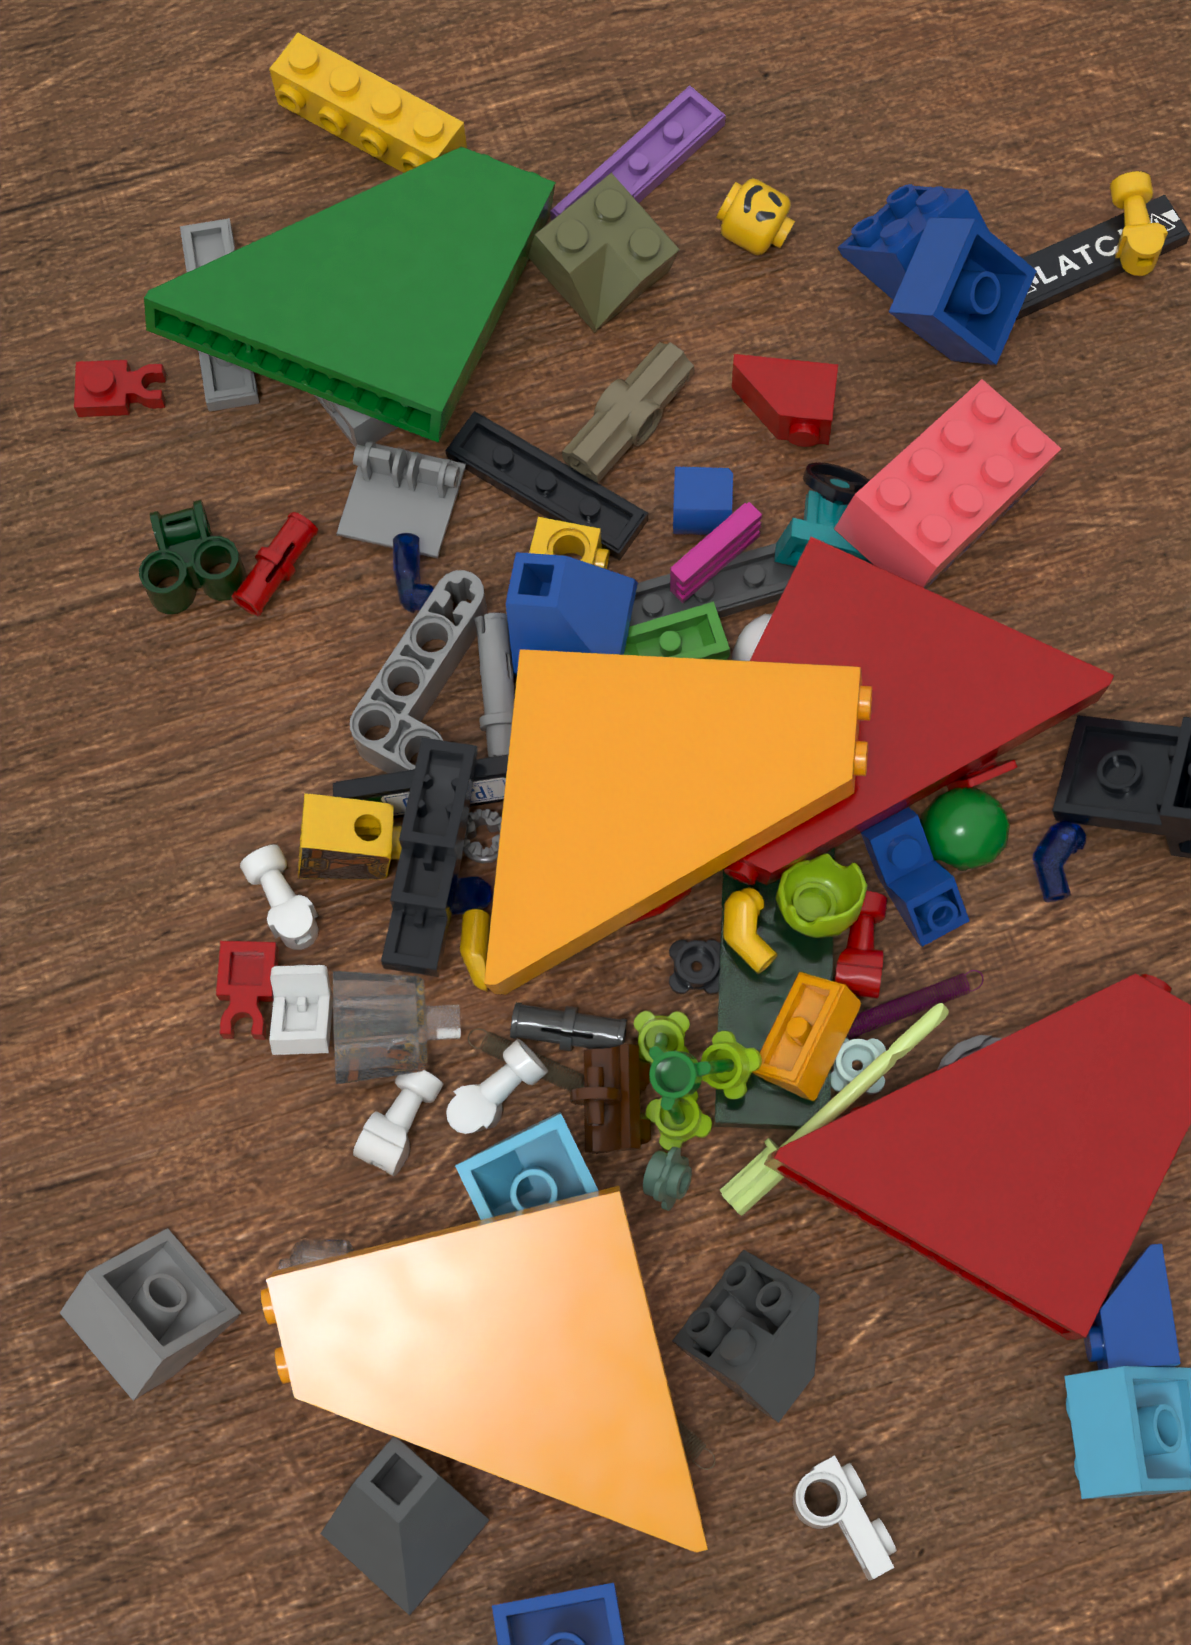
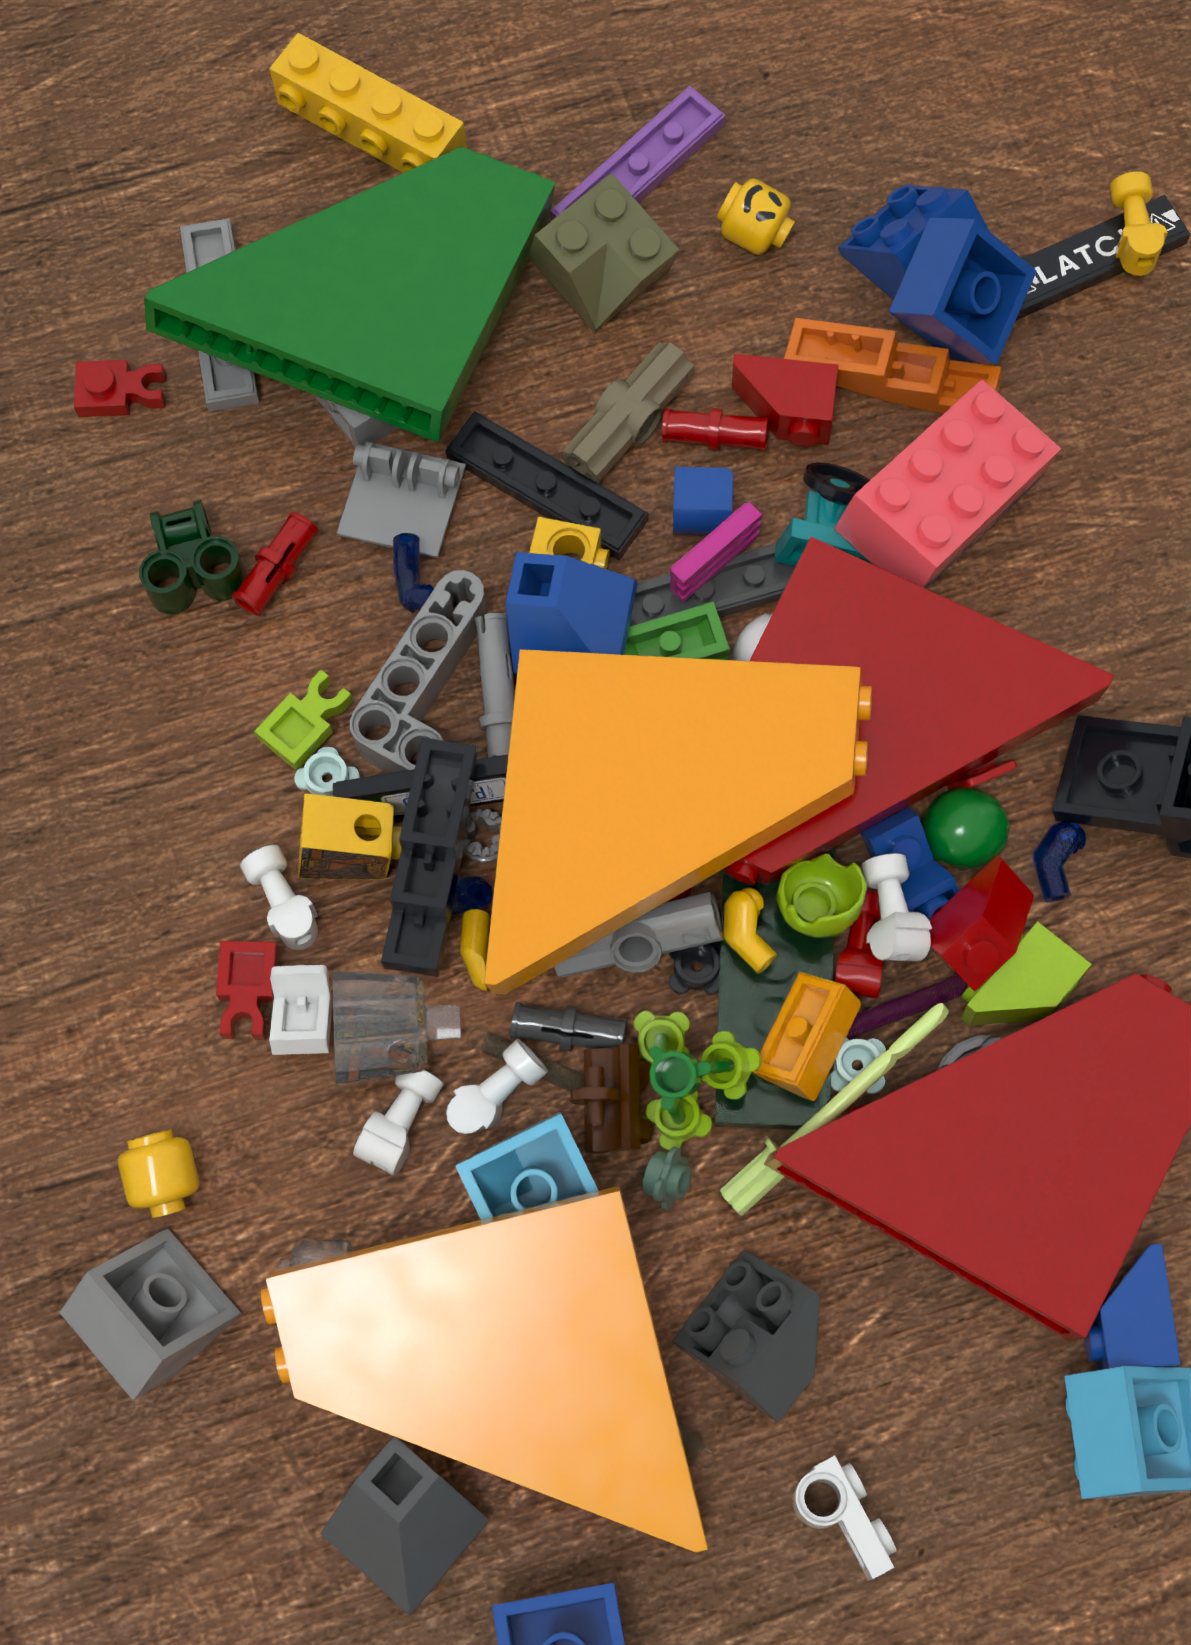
(158, 1172): none -> yellow head
(300, 726): none -> lime plate
(322, 763): none -> light aqua plate
(643, 941): none -> light grey piece
(715, 429): none -> red pin
(886, 369): none -> orange slope
(898, 933): none -> white leg
(982, 924): none -> red slope
(1029, 983): none -> lime slope

